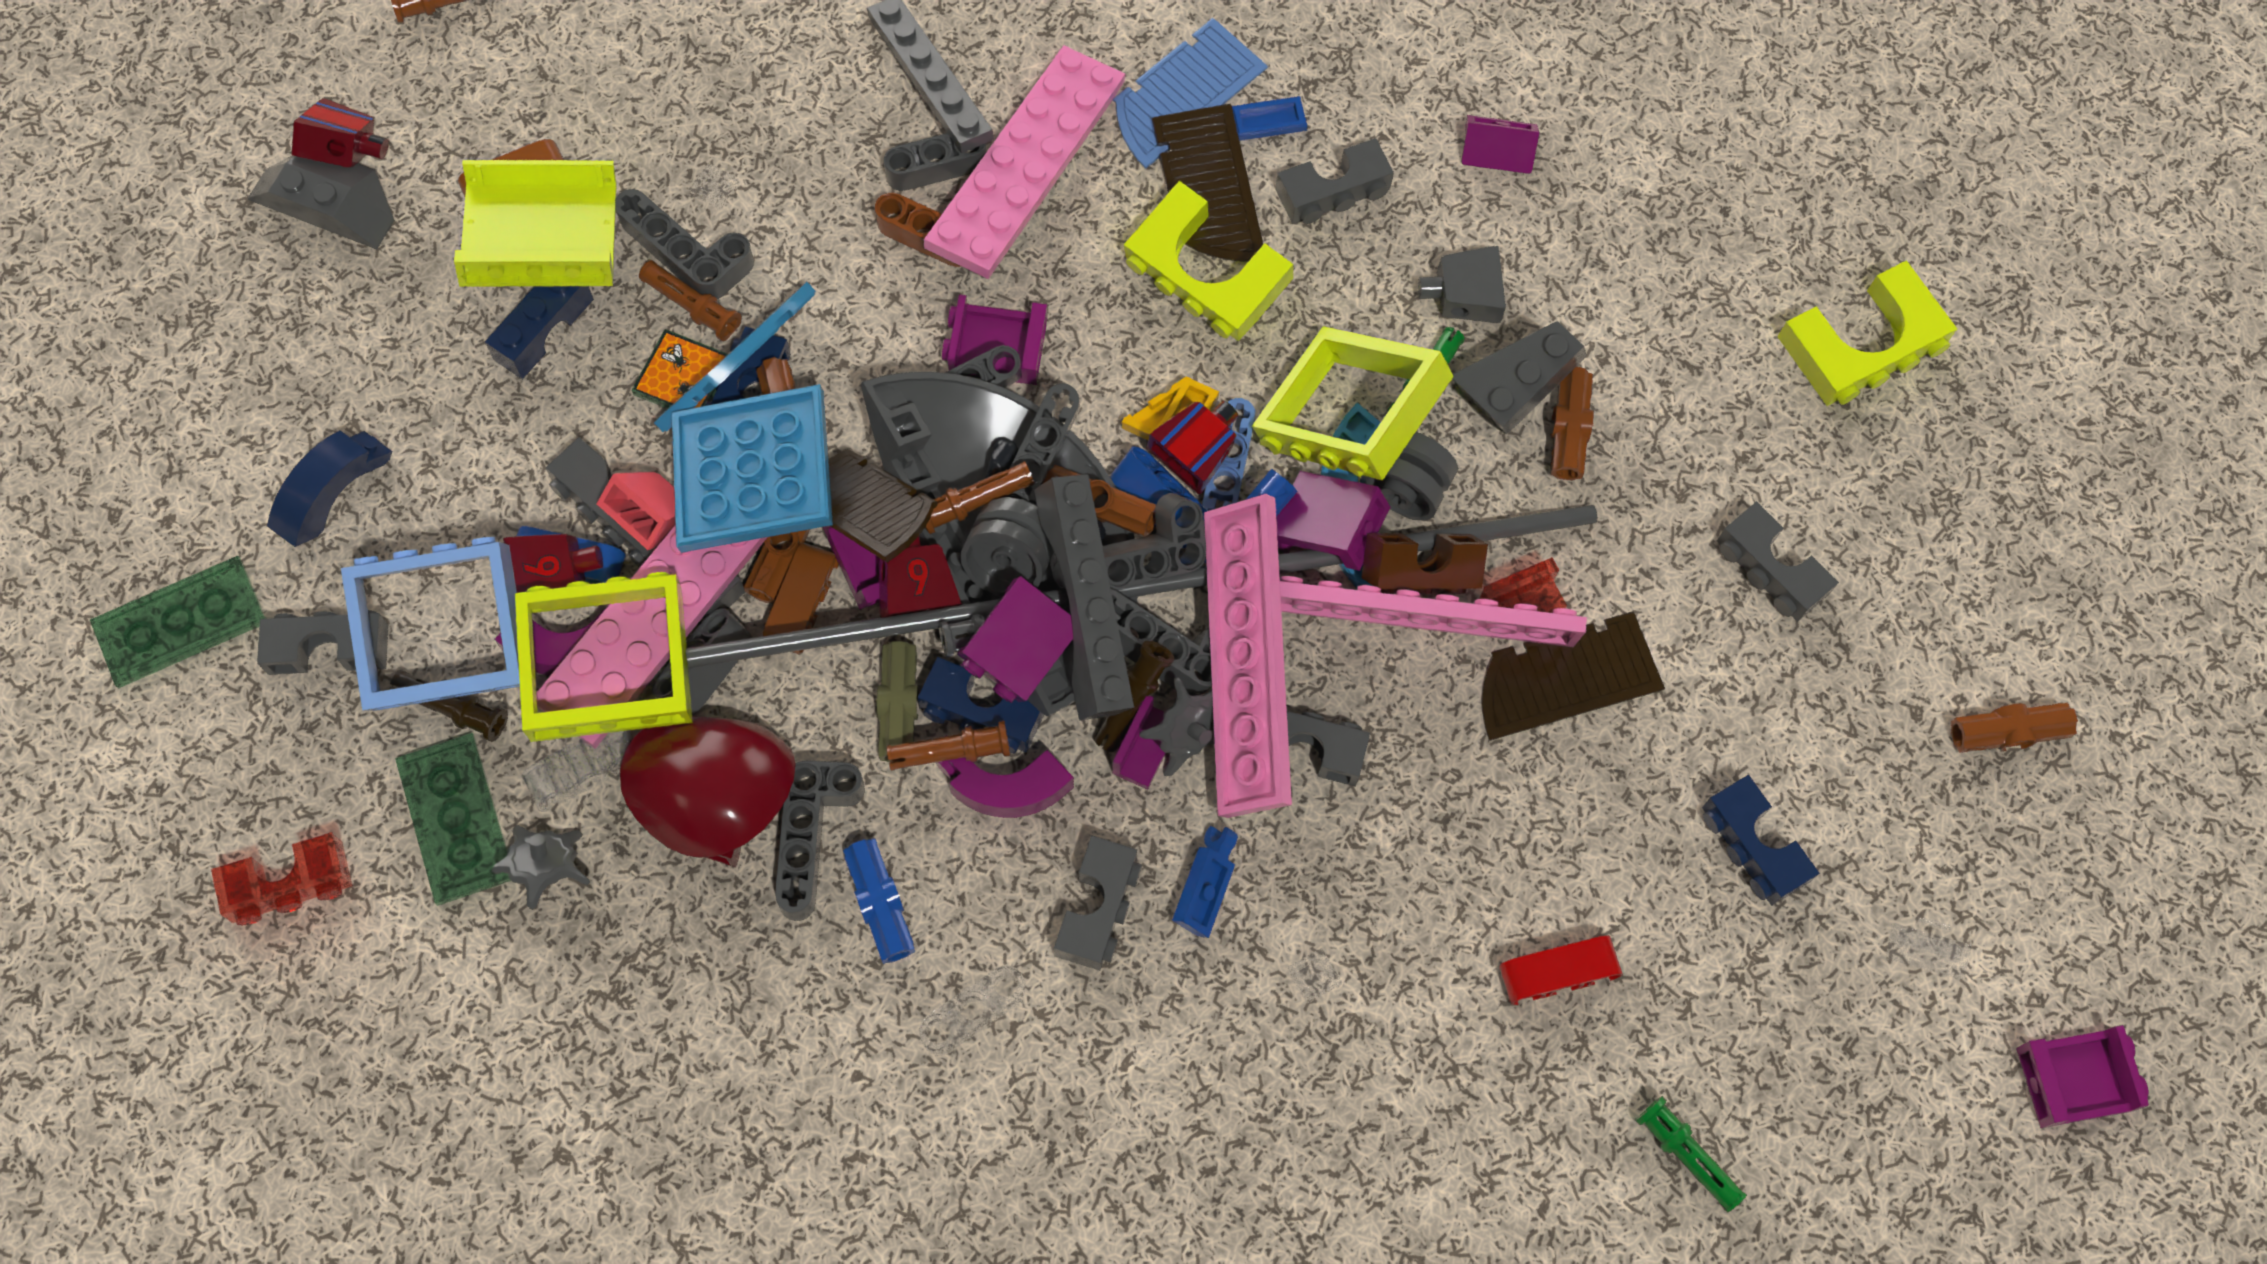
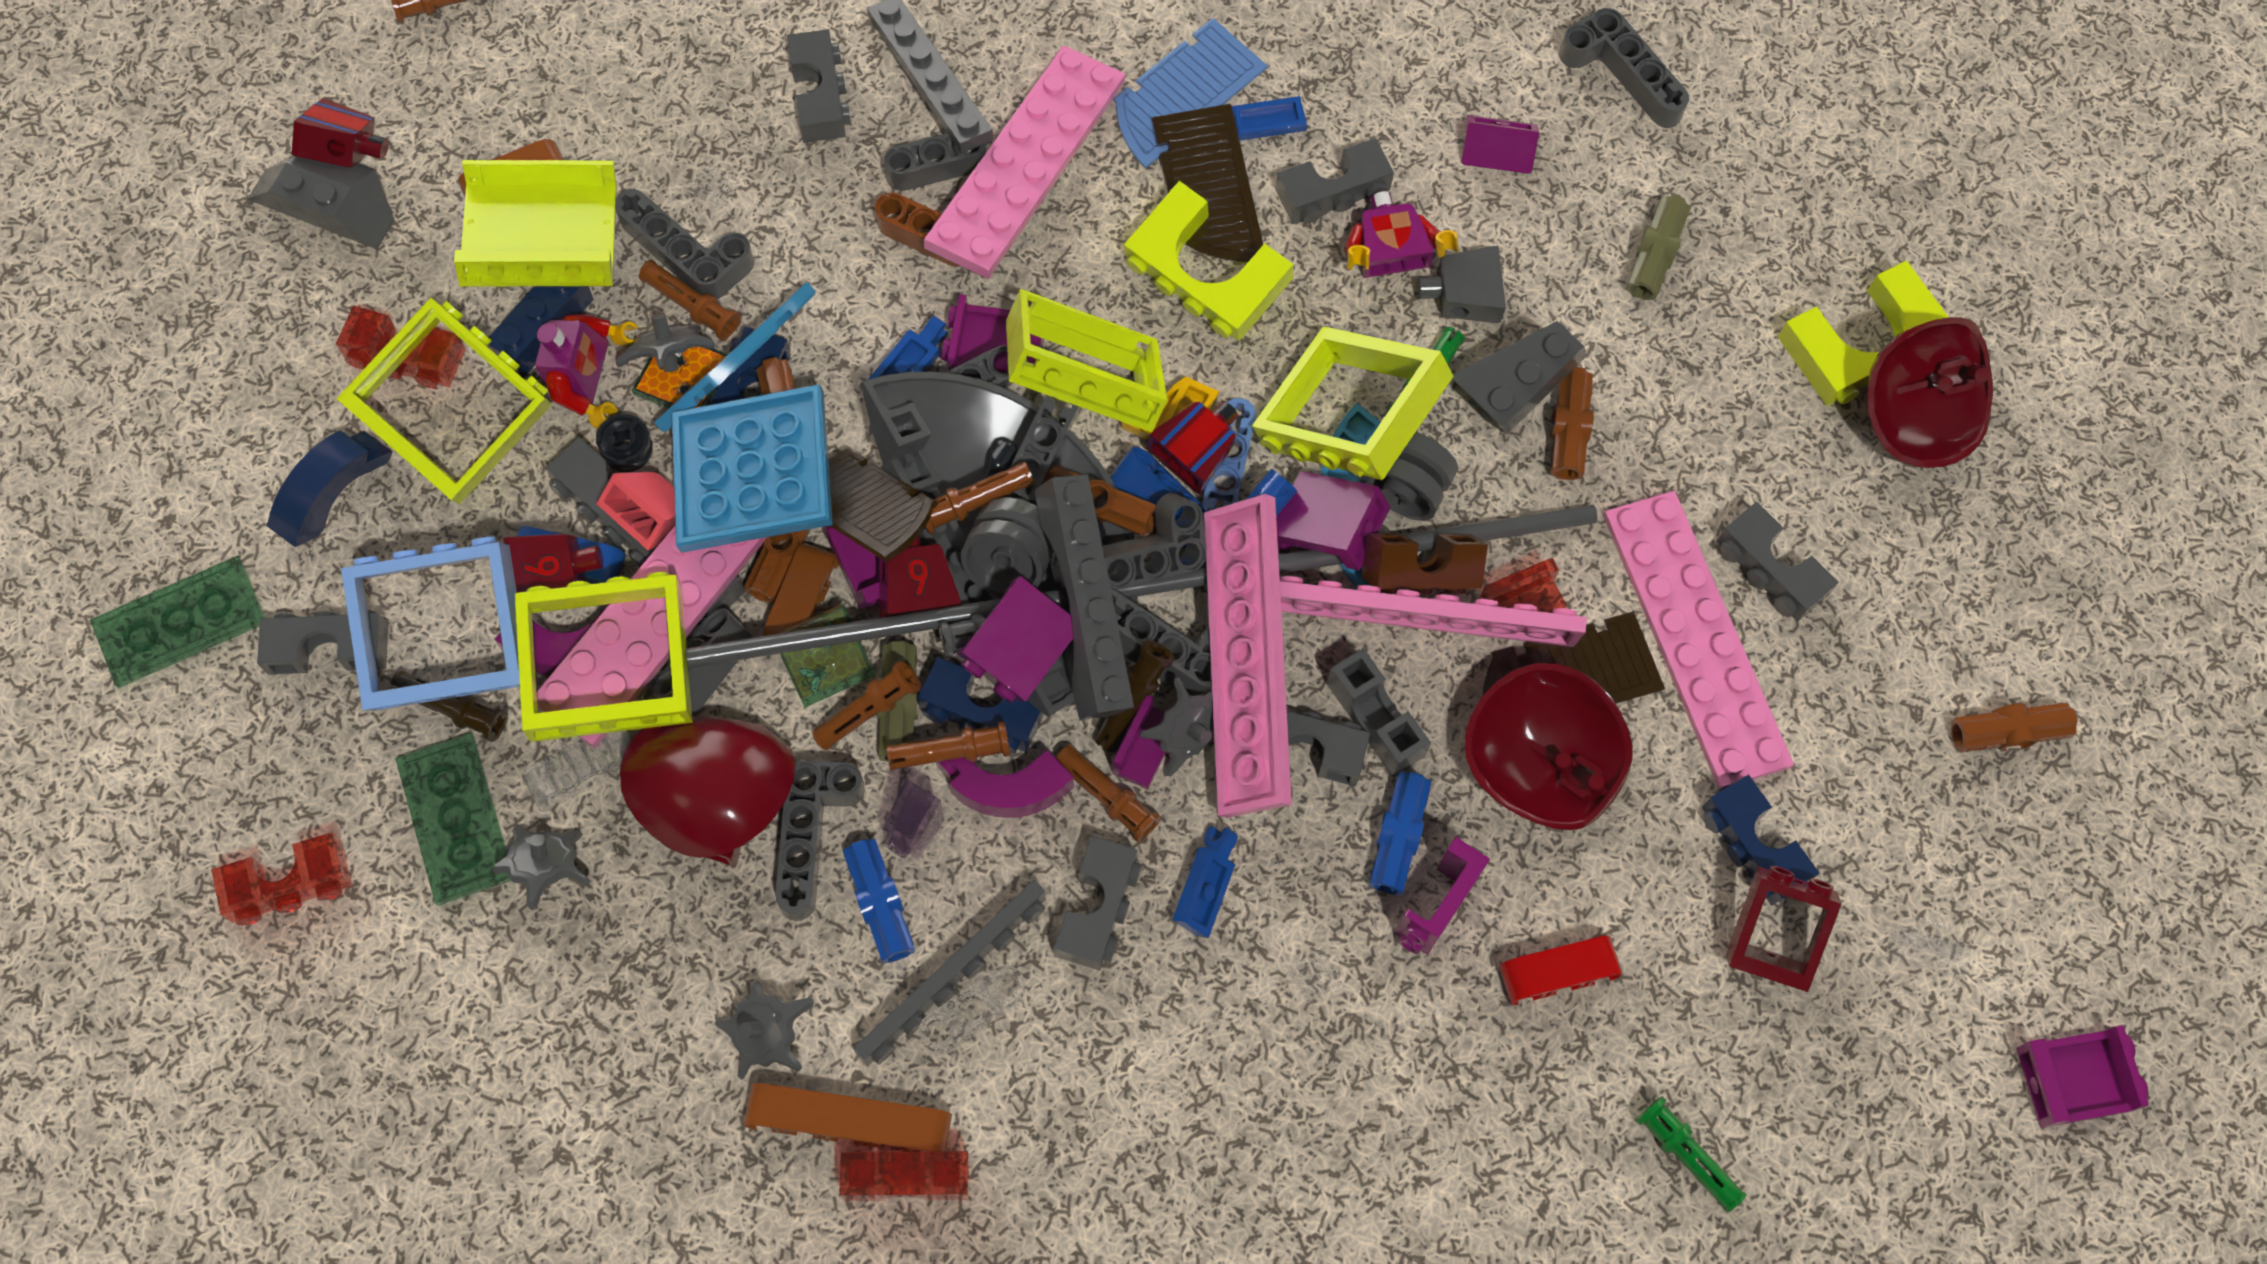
(396, 351): none -> neon yellow window
(430, 363): none -> clear red arch
(573, 360): none -> torso
(624, 457): none -> black wheel
(664, 343): none -> dark grey piece
(764, 1029): none -> dark grey piece
(814, 60): none -> dark grey arch
(826, 669): none -> clear green tile
(847, 1117): none -> dark orange beam
(879, 697): none -> dark orange pin
(904, 1174): none -> clear red arch
(912, 821): none -> clear purple slope
(914, 351): none -> blue plate
(939, 986): none -> dark grey plate
(1078, 383): none -> neon yellow window
(1120, 804): none -> dark orange pin
(1362, 693): none -> dark grey arch
(1395, 239): none -> torso
(1400, 833): none -> blue piece
(1463, 866): none -> magenta panel
(1549, 746): none -> dark red piece
(1610, 37): none -> dark grey beam
(1658, 247): none -> olive piece
(1697, 640): none -> bright pink plate
(1769, 964): none -> dark red window
(1932, 393): none -> dark red piece

